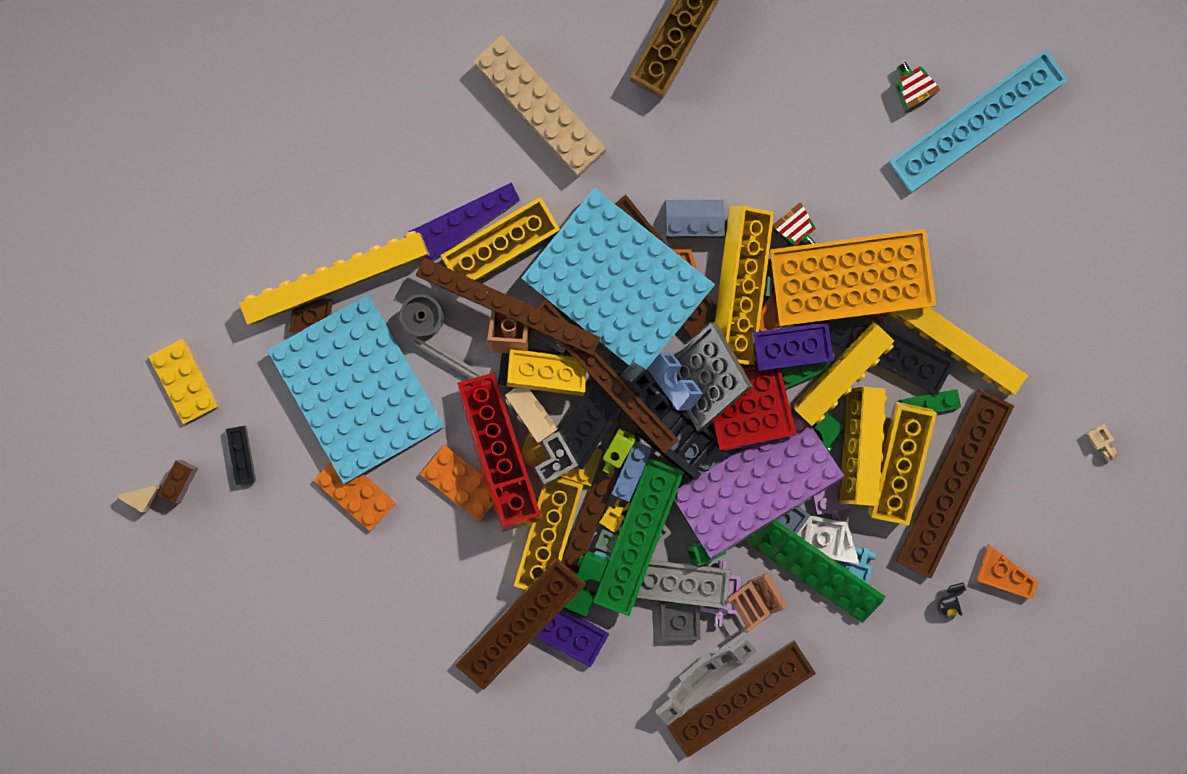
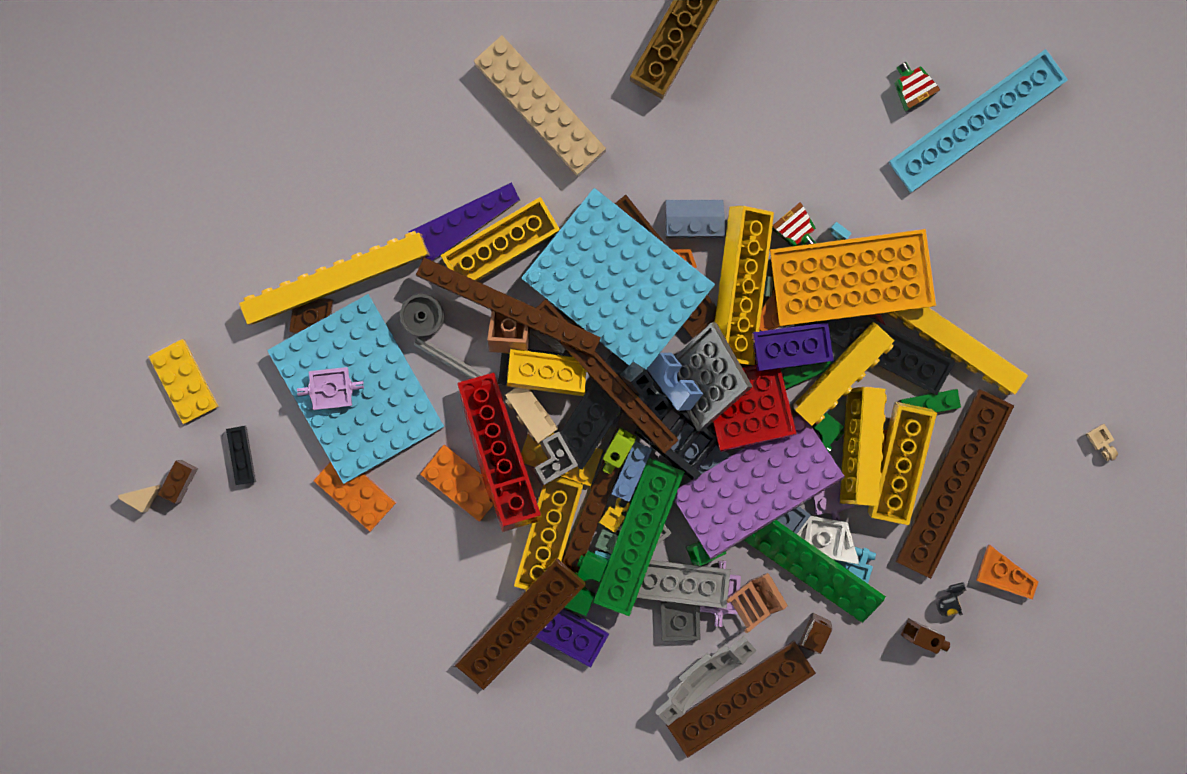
(330, 388): none -> lavender plate
(816, 634): none -> reddish brown torso
(839, 232): none -> medium azure plate
(925, 637): none -> reddish brown torso

